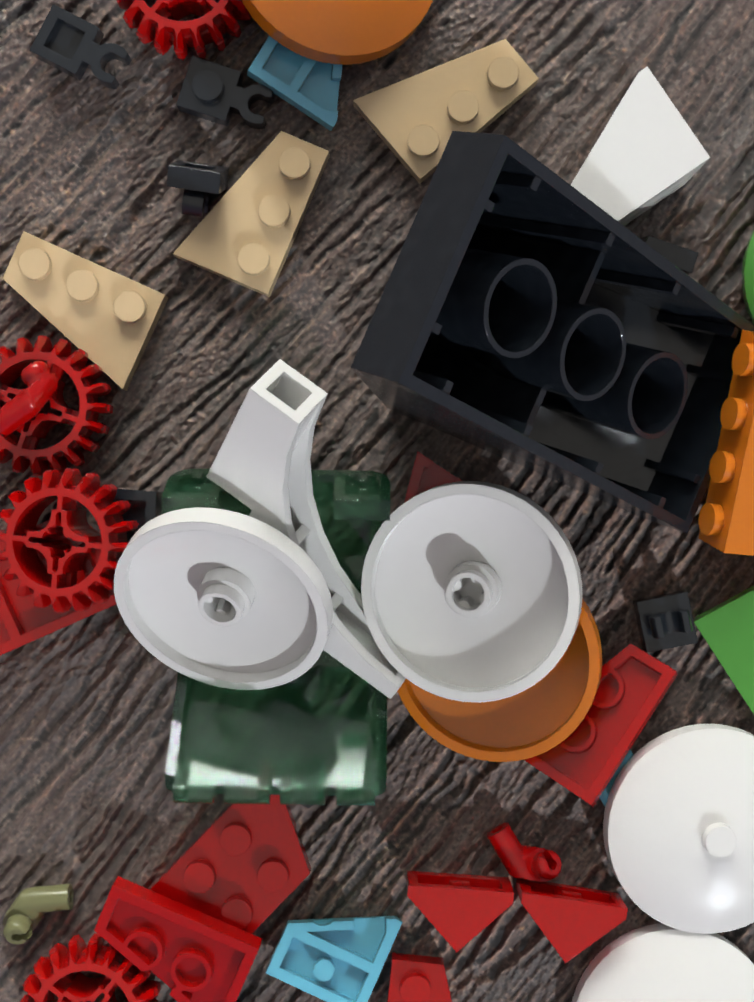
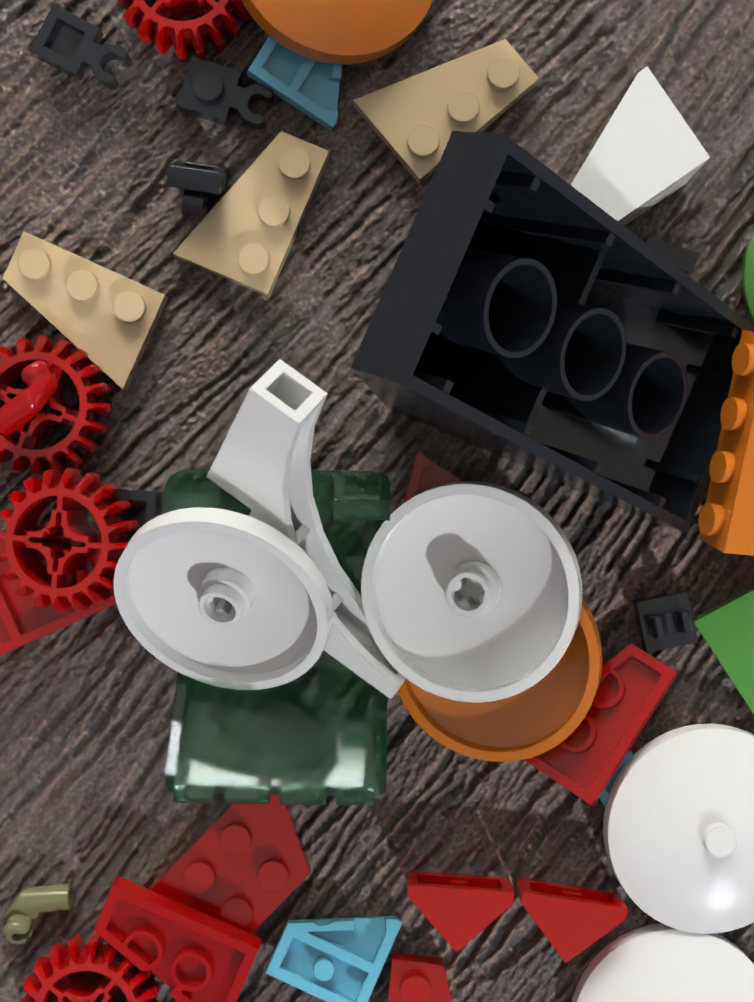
(521, 860): red arm -> none

